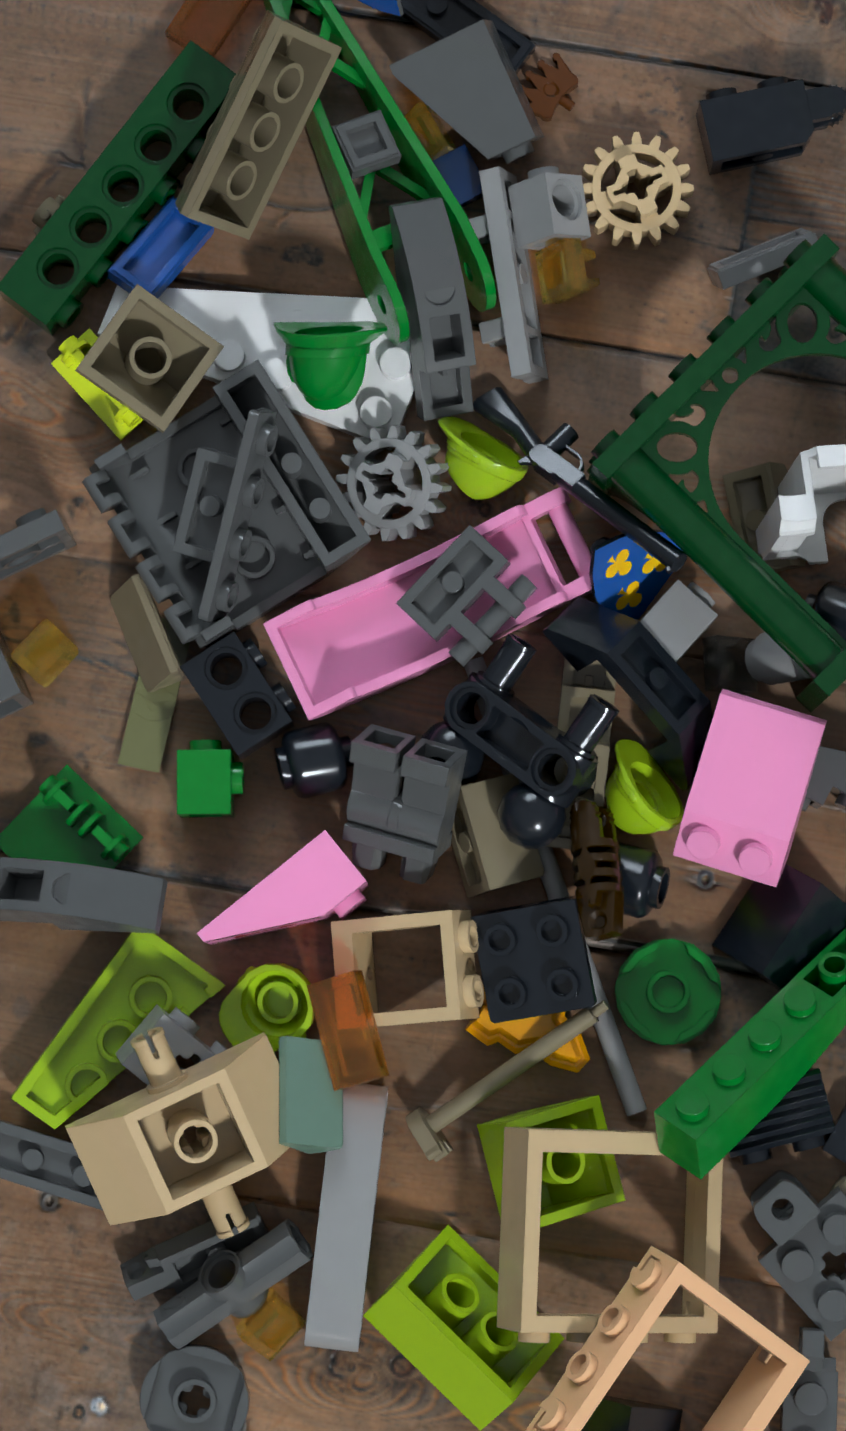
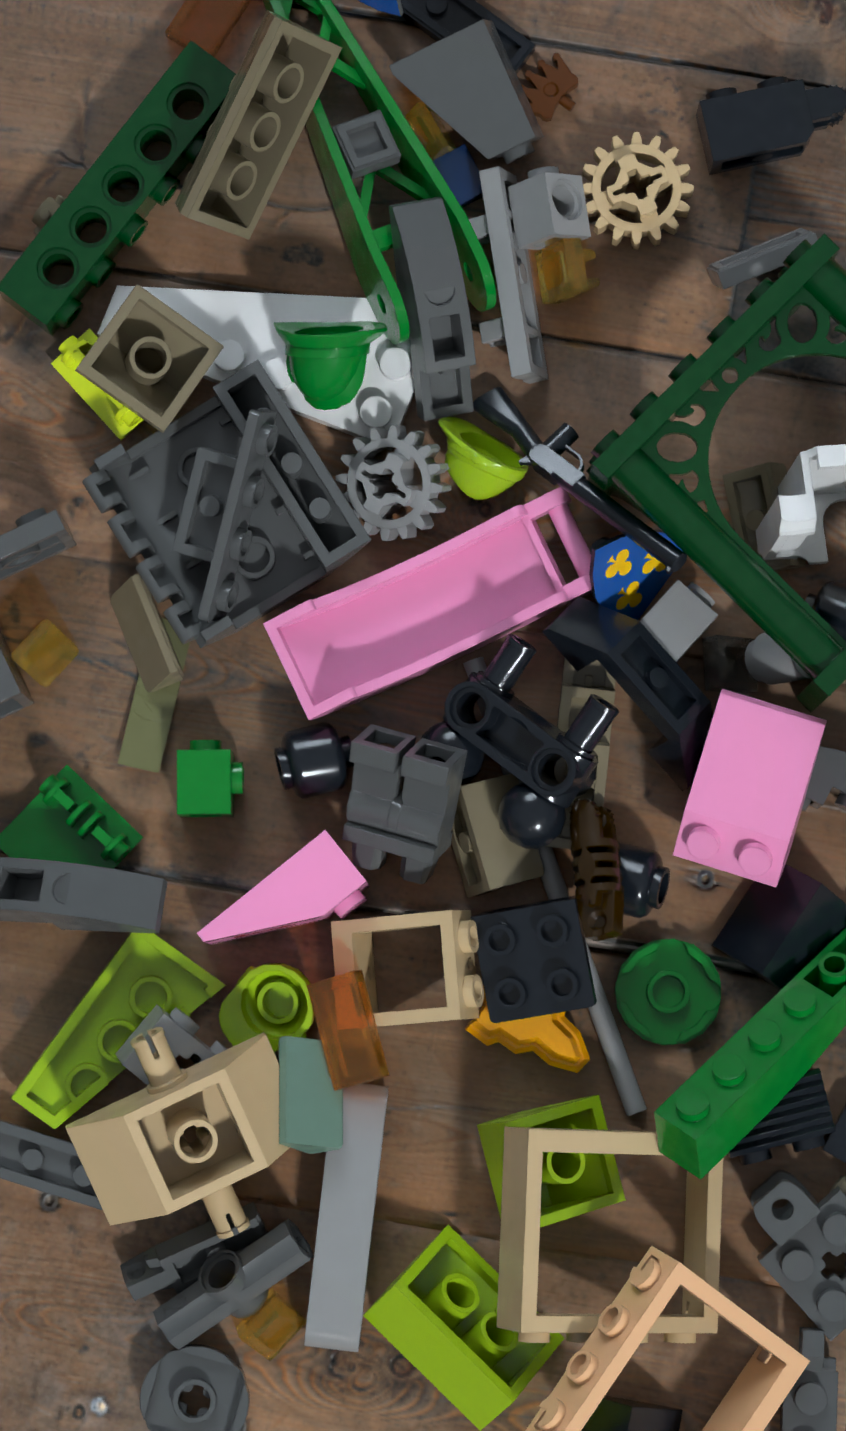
(160, 251): blue tile -> none
(229, 701): black brick -> none
(428, 1127): dark tan piece -> none
(455, 584): dark grey plate -> none
(641, 792): lime hat -> none

